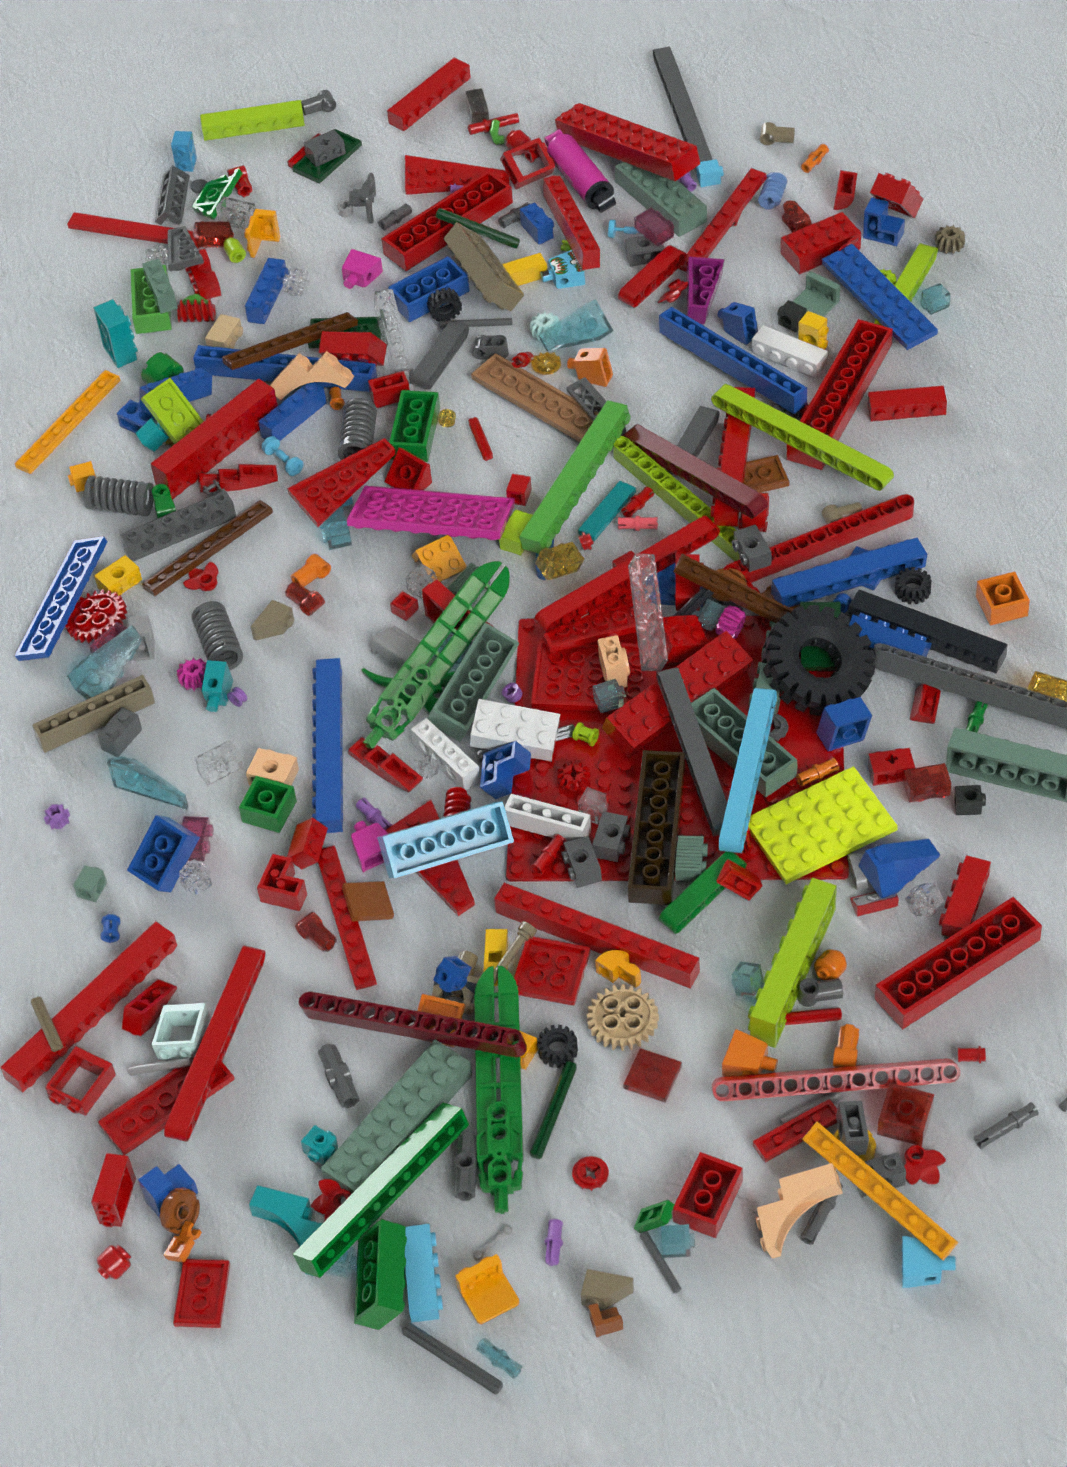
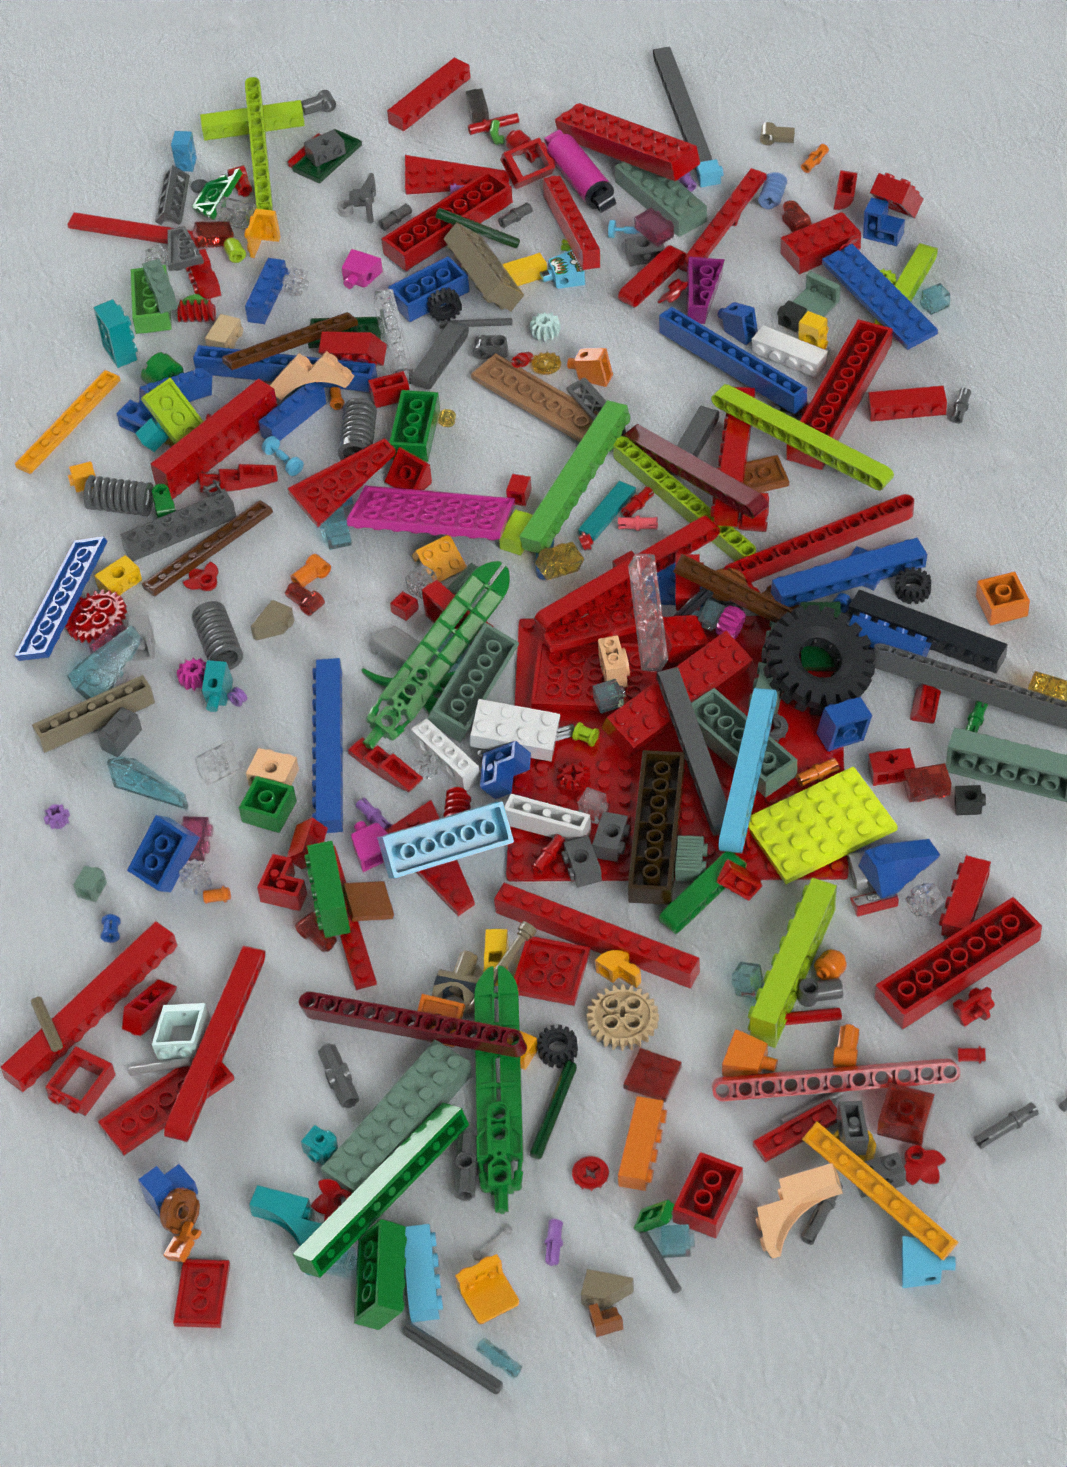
(113, 1190): red window -> none
(113, 1262): red head -> none
(216, 895): none -> orange pin
(258, 144): none -> lime beam
(327, 889): none -> green brick
(452, 974): blue brick -> none
(480, 438): red axle -> none
(512, 692): medium lavender bush -> none
(537, 223): blue brick -> none
(579, 327): clear light blue wedge -> none
(641, 1143): none -> orange brick
(752, 548): dark grey brick -> none
(833, 513): dark tan piece -> none
(950, 239): dark tan gear -> none
(961, 405): none -> dark grey pin
(976, 1006): none -> red hips

